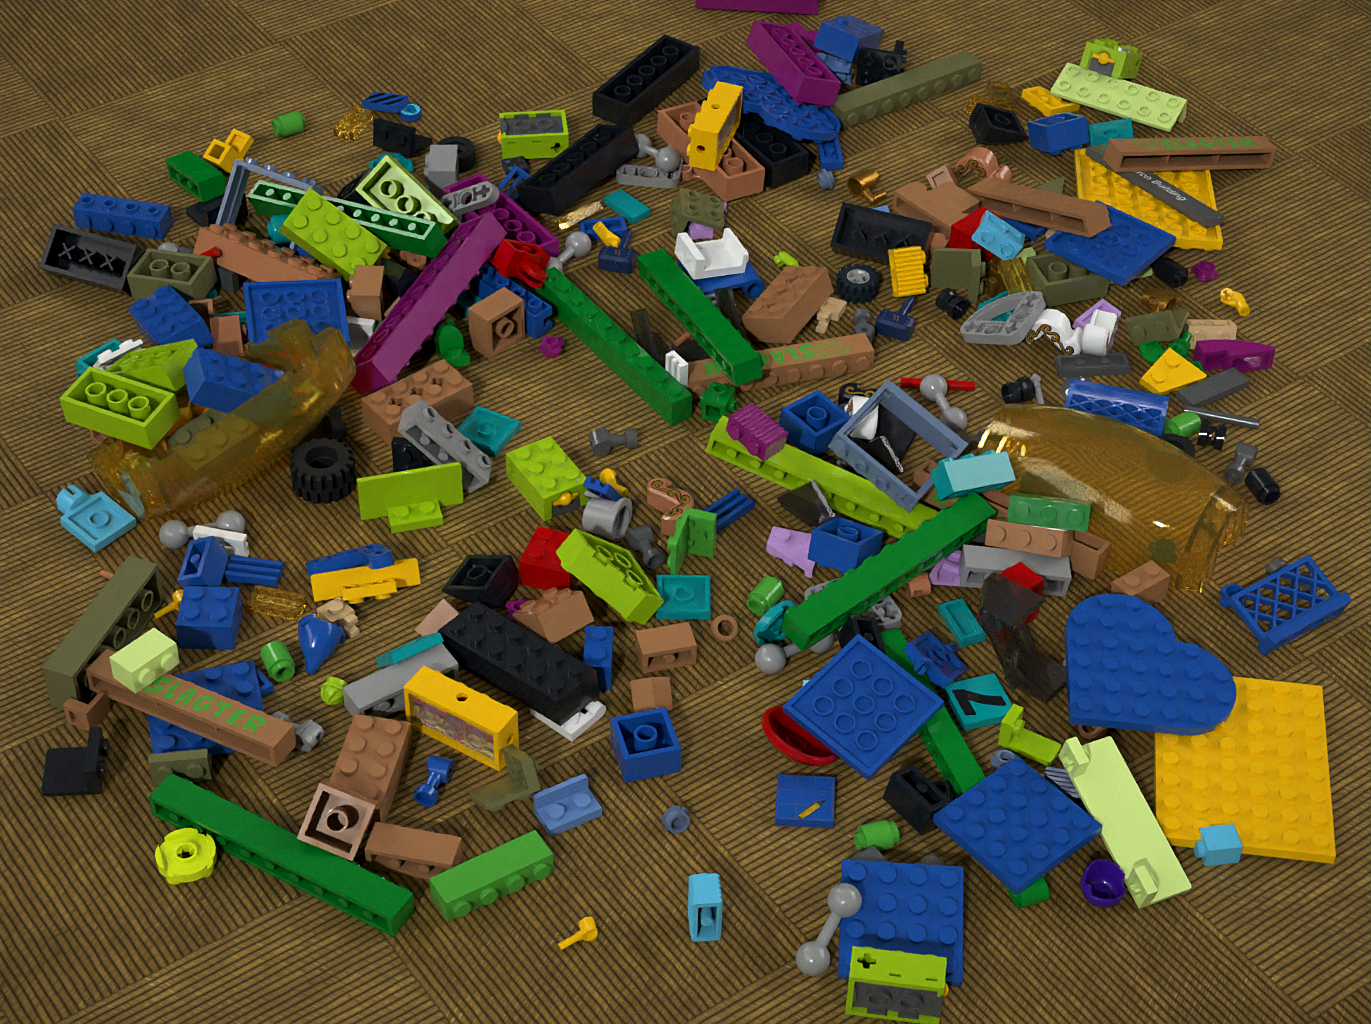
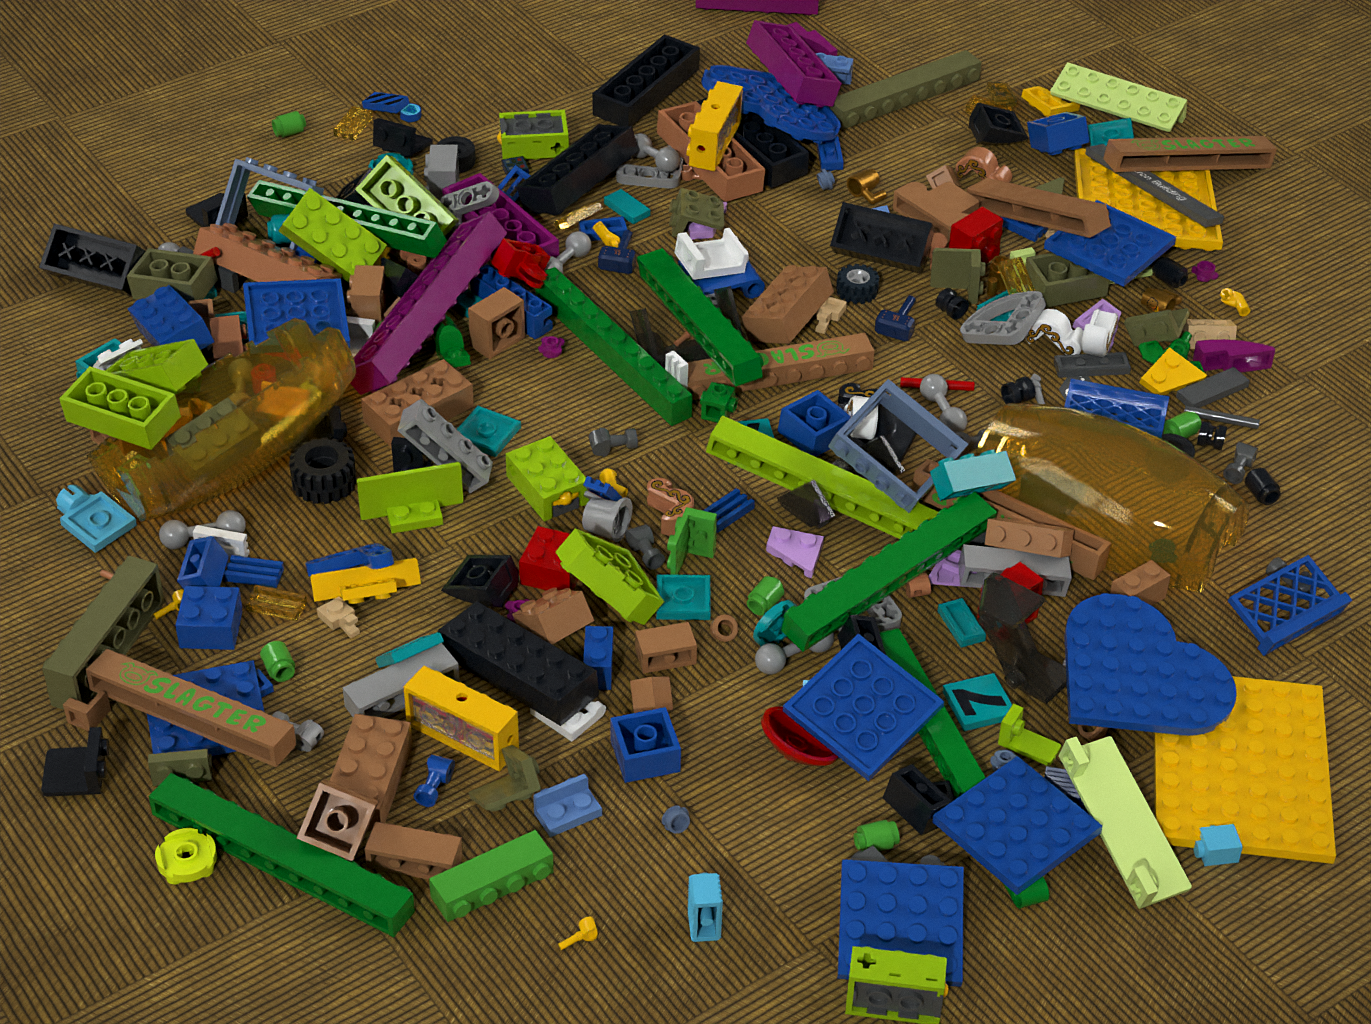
(122, 216): blue brick -> none
(144, 660): yellowish green brick -> none
(196, 176): green brick -> none
(224, 154): yellow brick -> none
(224, 380): blue brick -> none
(318, 641): blue hat -> none
(333, 691): lime plate -> none
(438, 617): medium nougat brick -> none
(756, 432): magenta brick -> none
(784, 258): lime arm -> none
(805, 801): blue tile -> none
(813, 956): light grey piece -> none
(843, 544): blue brick -> none
(846, 35): blue brick -> none
(862, 319): dark grey leg -> none
(879, 64): black bracket -> none
(908, 271): yellow brick -> none
(935, 659): blue plate -> none
(998, 237): medium azure bracket -> none
(1049, 511): green brick -> none
(1103, 883): dark purple hair -> none
(1111, 59): lime piece -> none
(1227, 592): blue plate -> none

